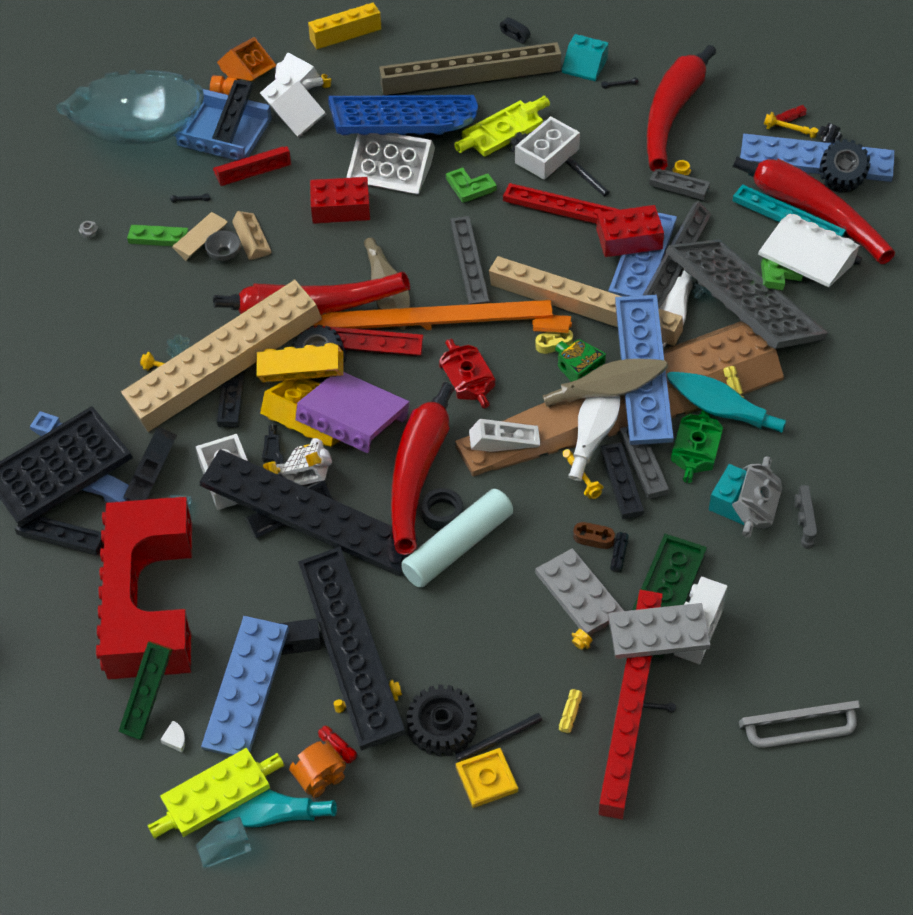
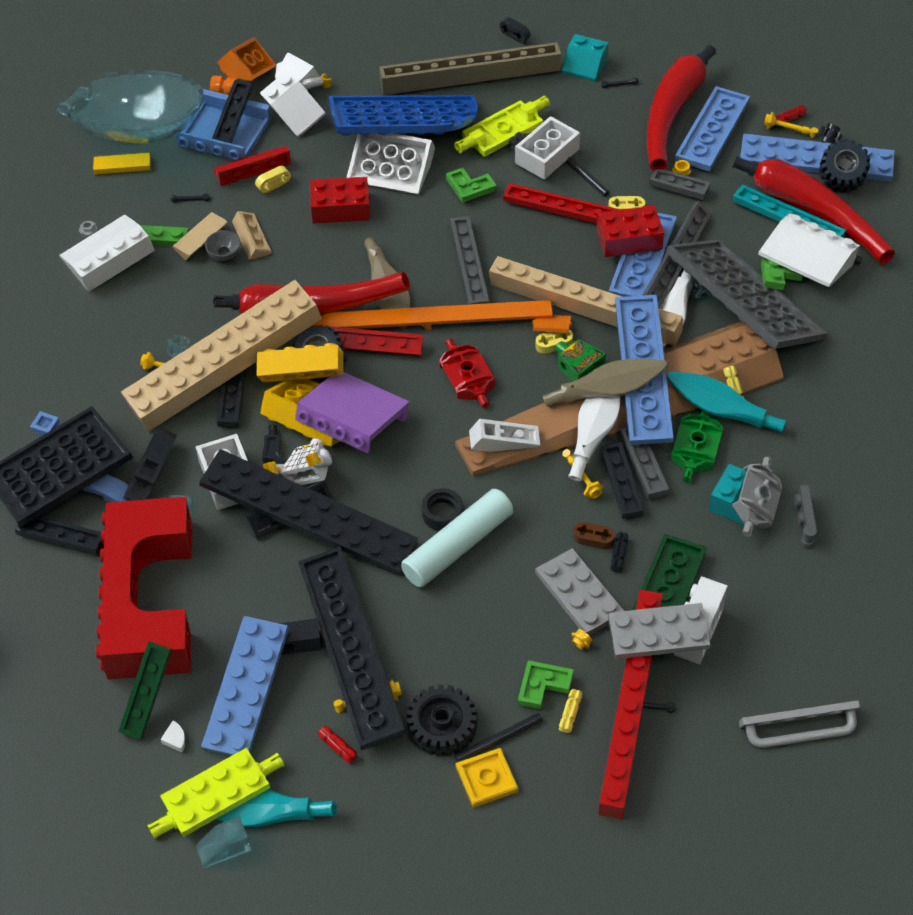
(108, 252): none -> white slope
(122, 163): none -> yellow tile
(272, 179): none -> light yellow beam
(318, 768): orange brick -> none
(344, 25): yellow brick -> none
(414, 458): red animal -> none
(543, 677): none -> bright green plate
(626, 202): none -> light yellow beam
(712, 128): none -> medium blue plate

